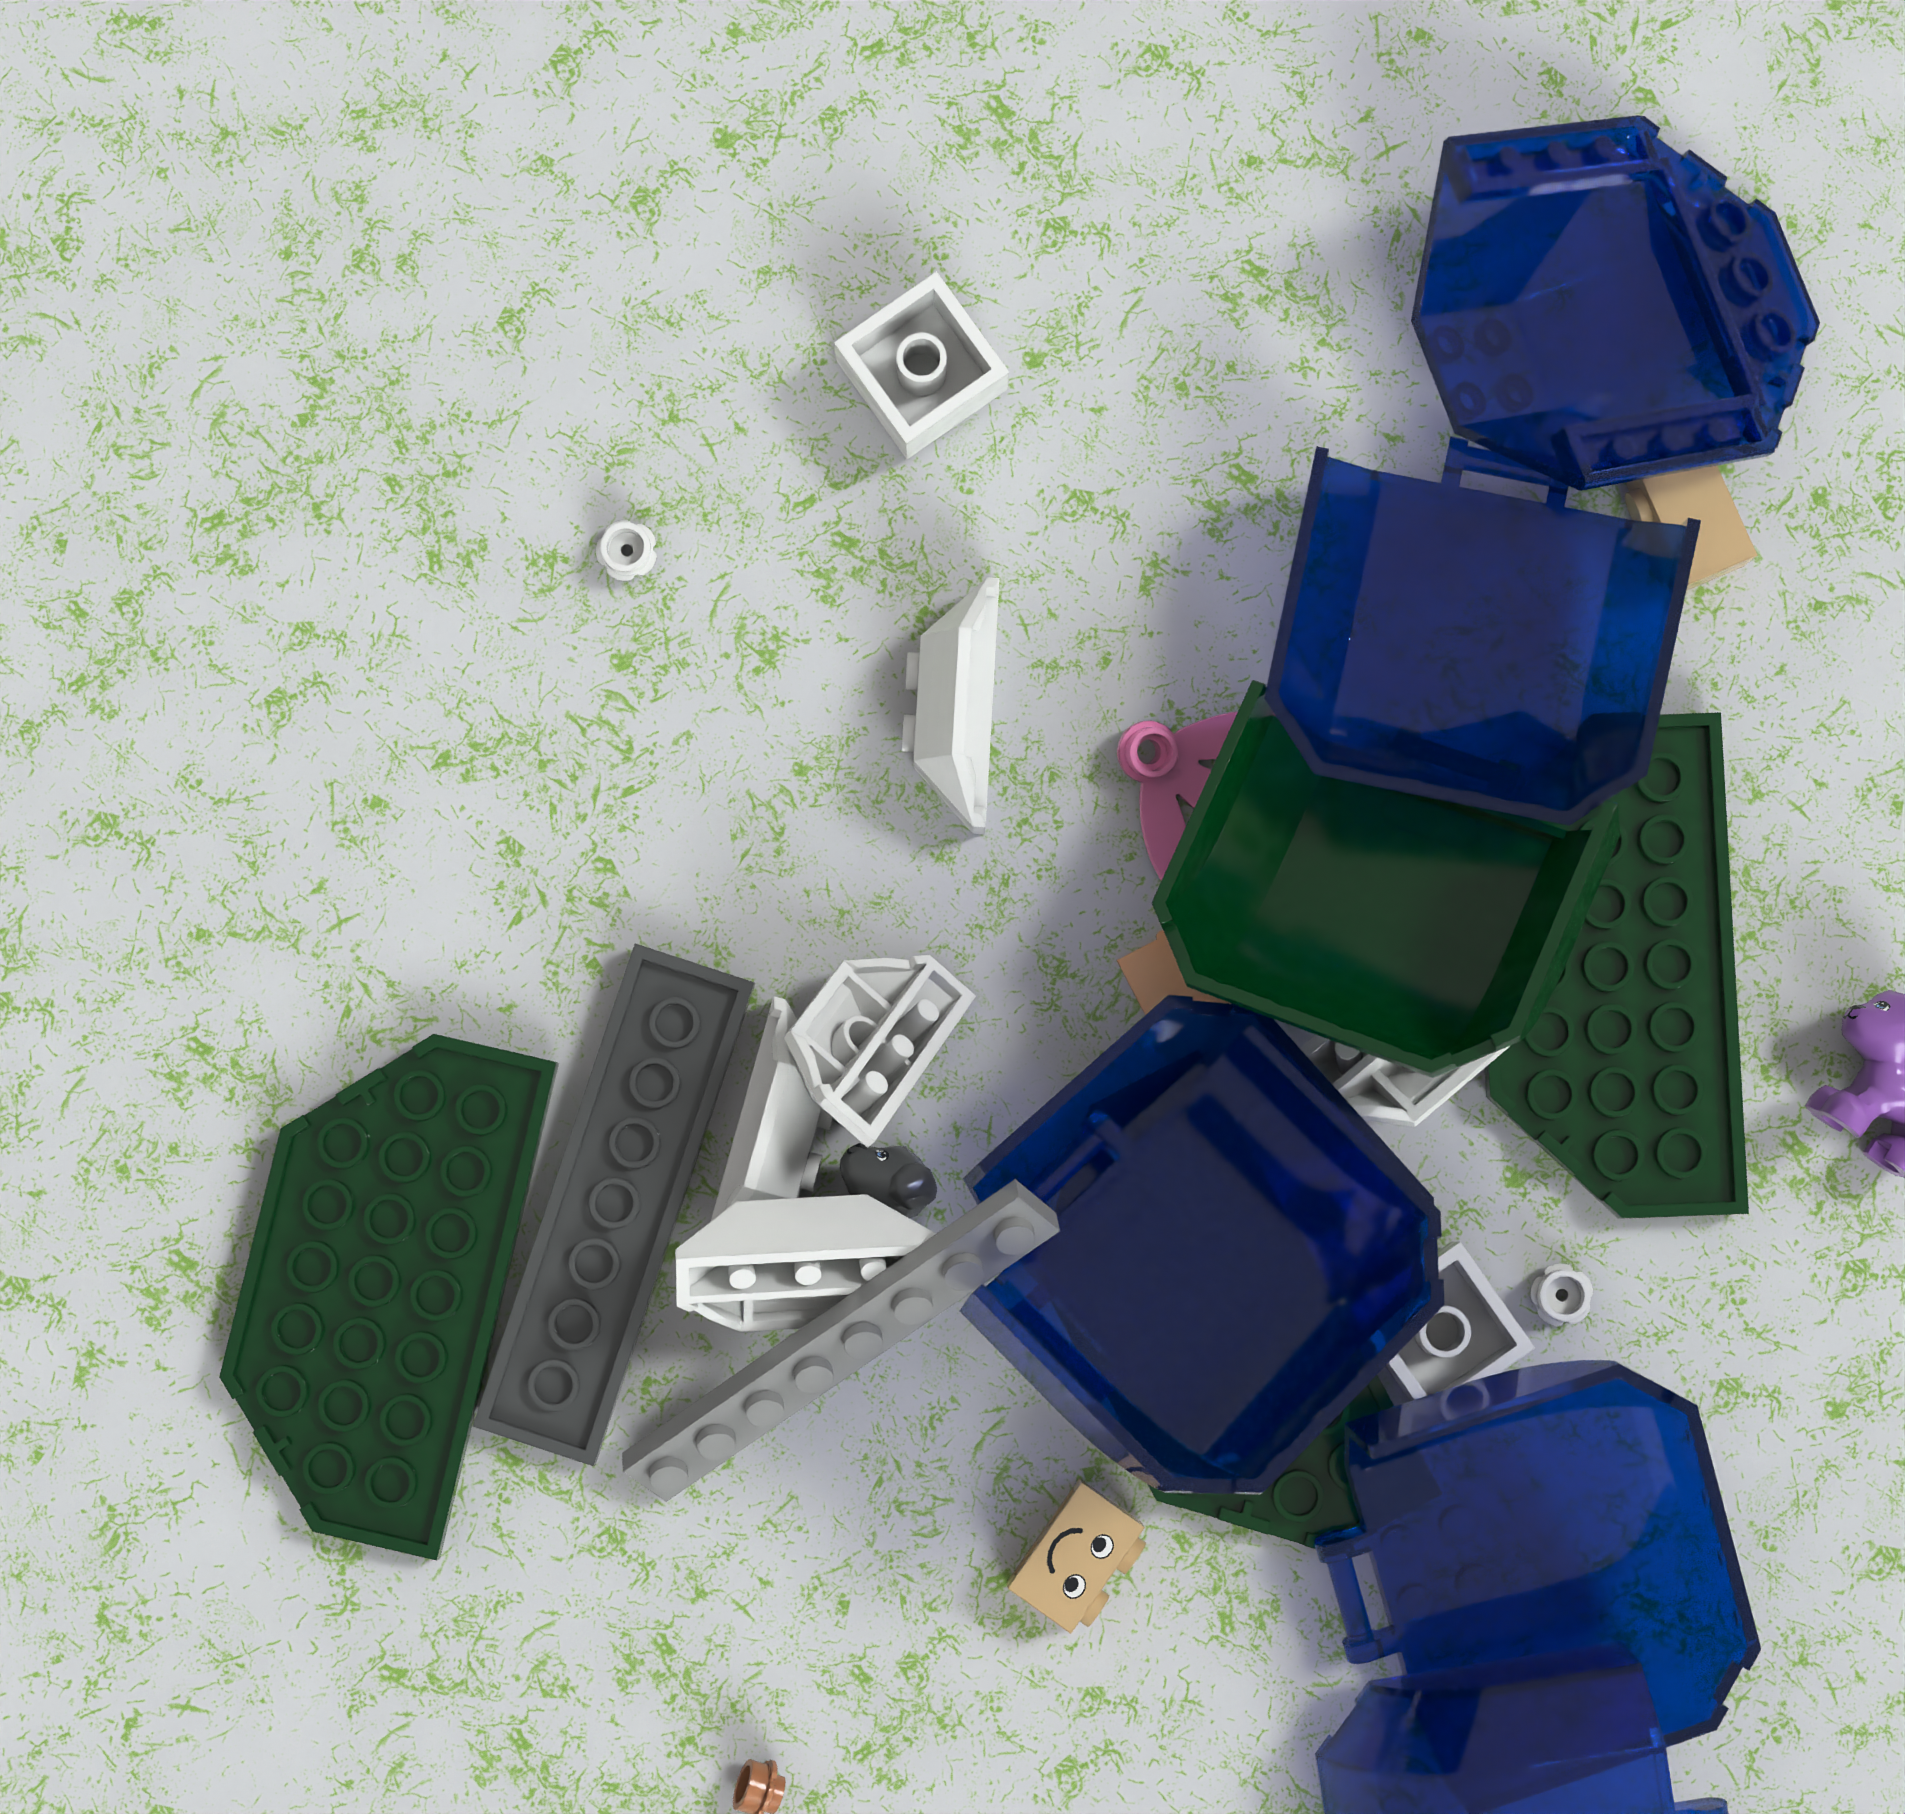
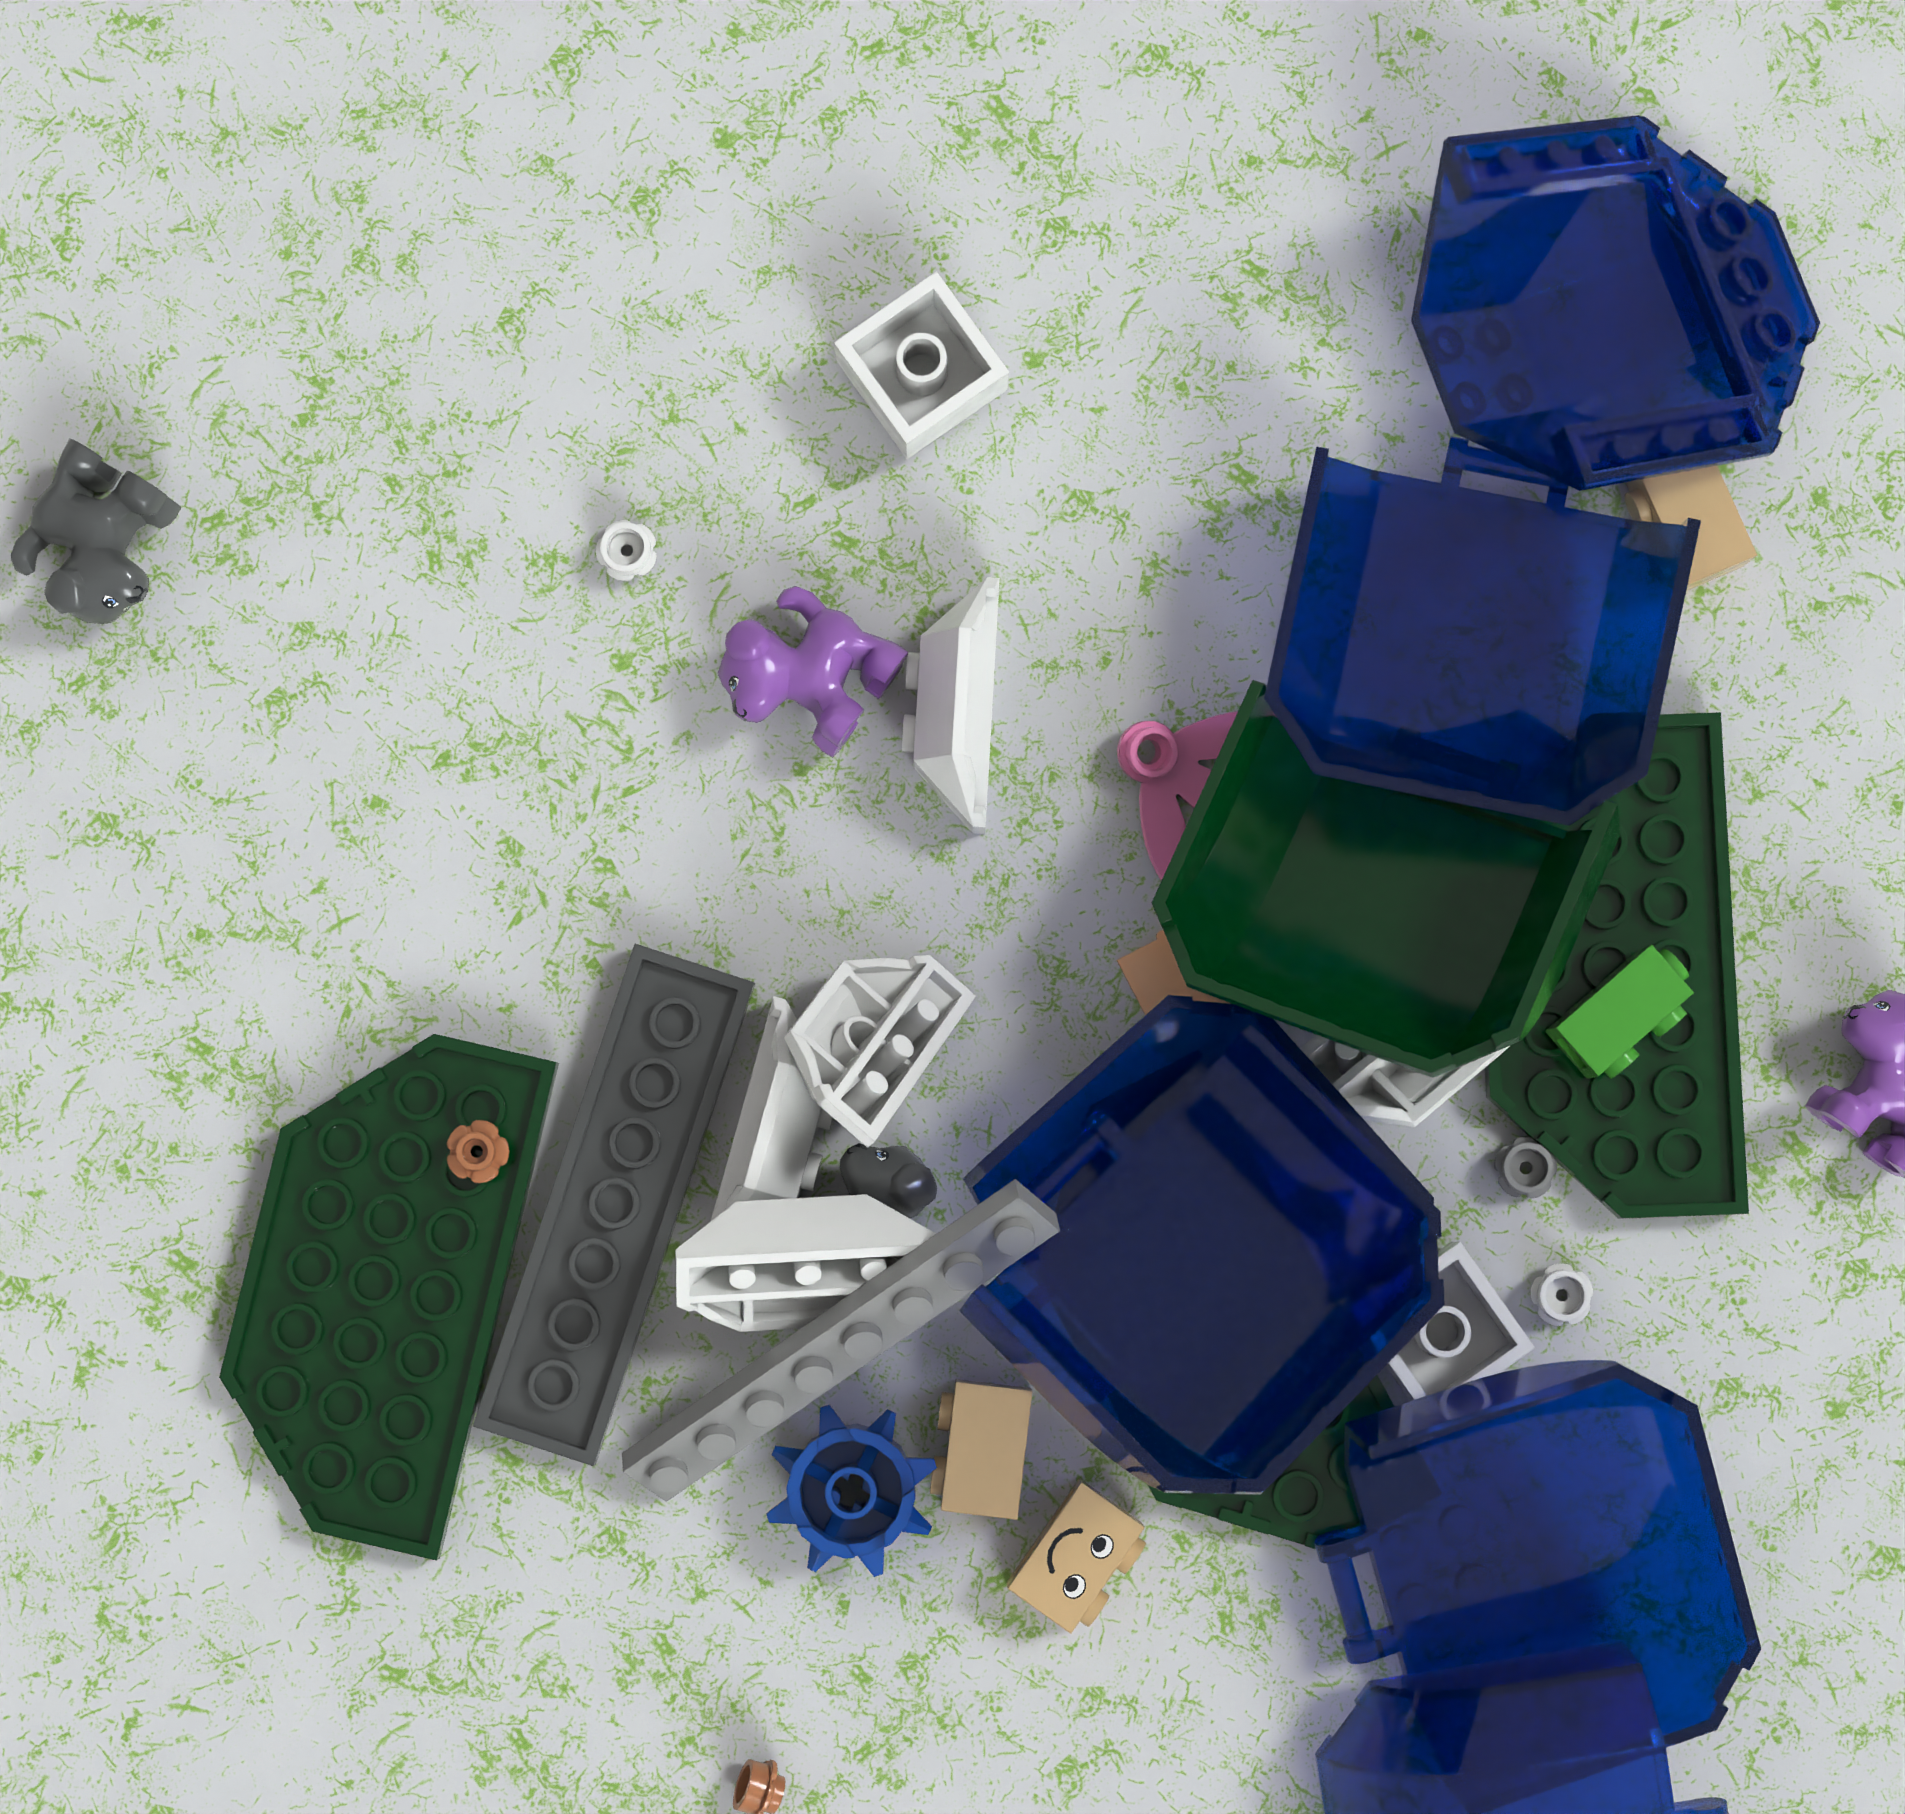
(97, 578): none -> dark grey animal
(494, 1151): none -> nougat plate
(765, 671): none -> medium lavender animal
(815, 1500): none -> blue brick
(983, 1449): none -> tan brick
(1513, 1180): none -> light grey plate
(1621, 1010): none -> bright green brick

